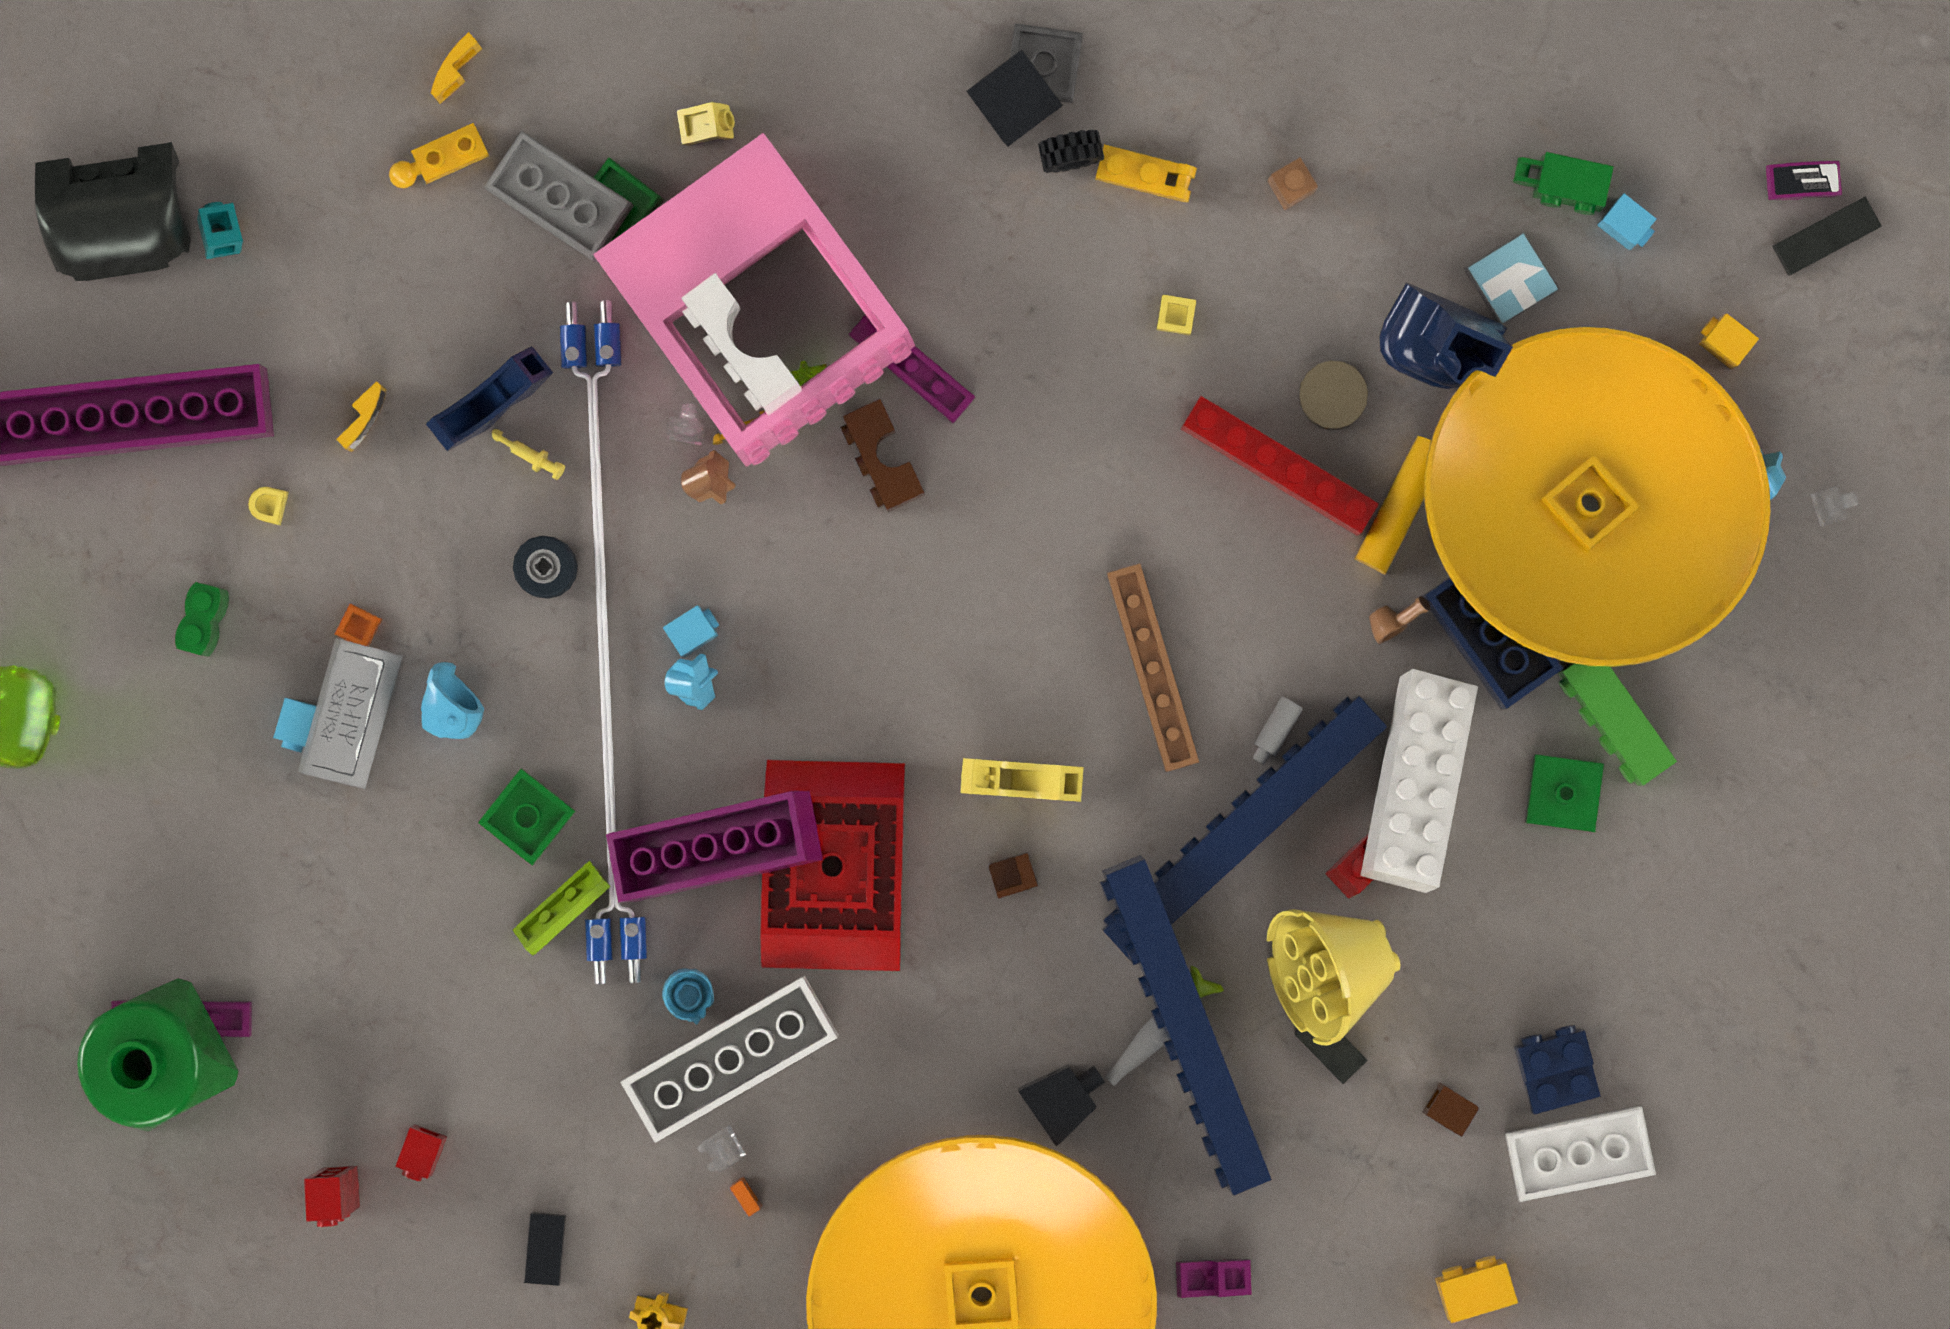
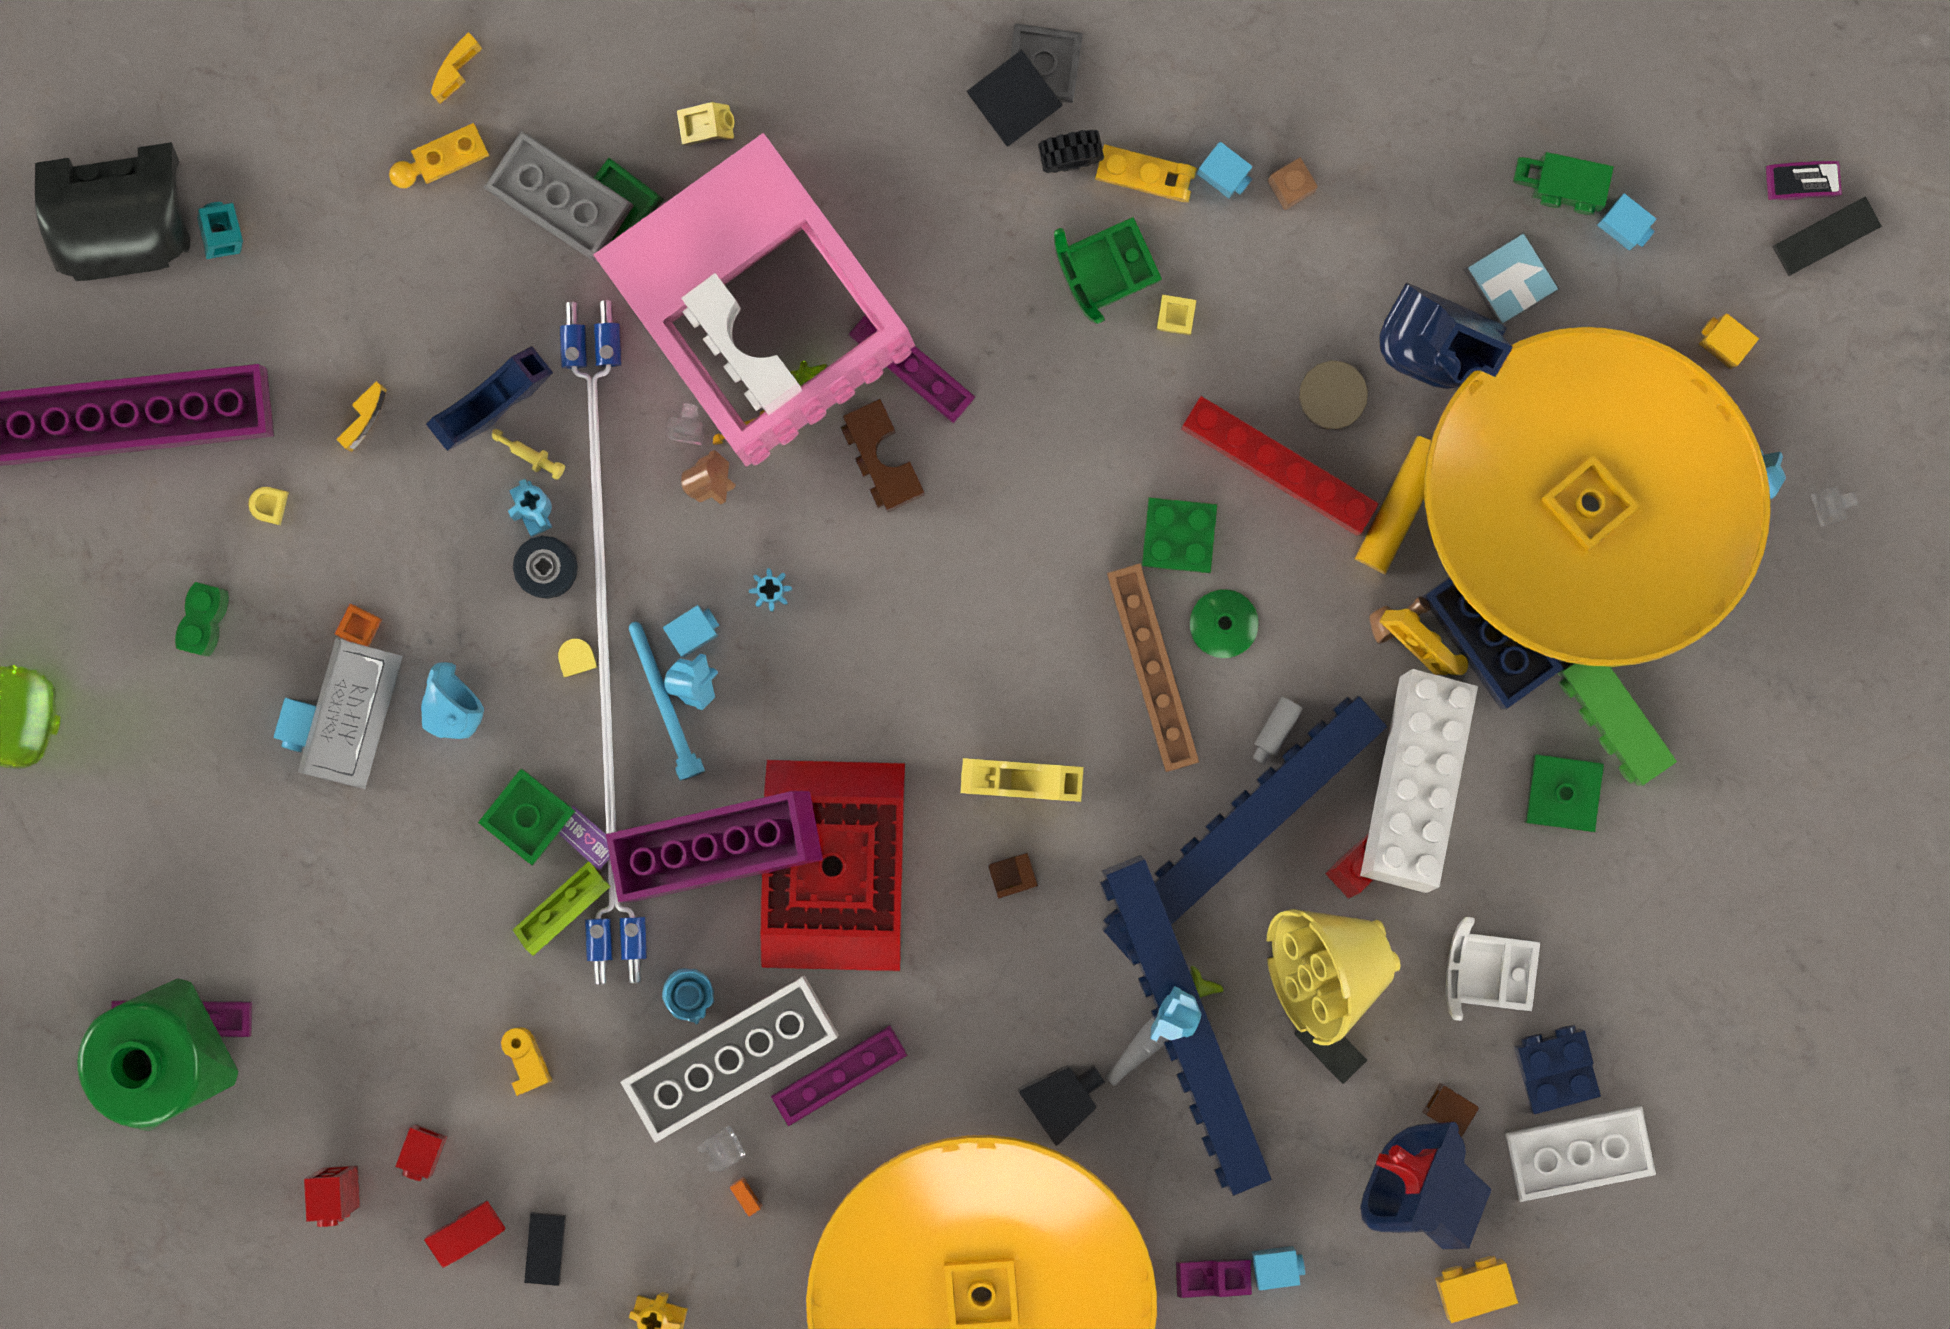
(464, 1234): none -> red slope
(527, 1059): none -> yellow leg
(531, 506): none -> medium azure piece
(576, 657): none -> light yellow tile
(586, 839): none -> medium lavender sticker
(687, 763): none -> medium azure piece
(778, 596): none -> medium azure gear
(839, 1075): none -> magenta tile
(1106, 266): none -> green piece
(1176, 1016): none -> medium azure piece
(1179, 535): none -> green plate
(1210, 636): none -> green dish
(1226, 171): none -> medium azure brick
(1277, 1267): none -> medium azure brick
(1423, 643): none -> yellow plate
(1425, 1187): none -> dark blue piece
(1489, 971): none -> white piece

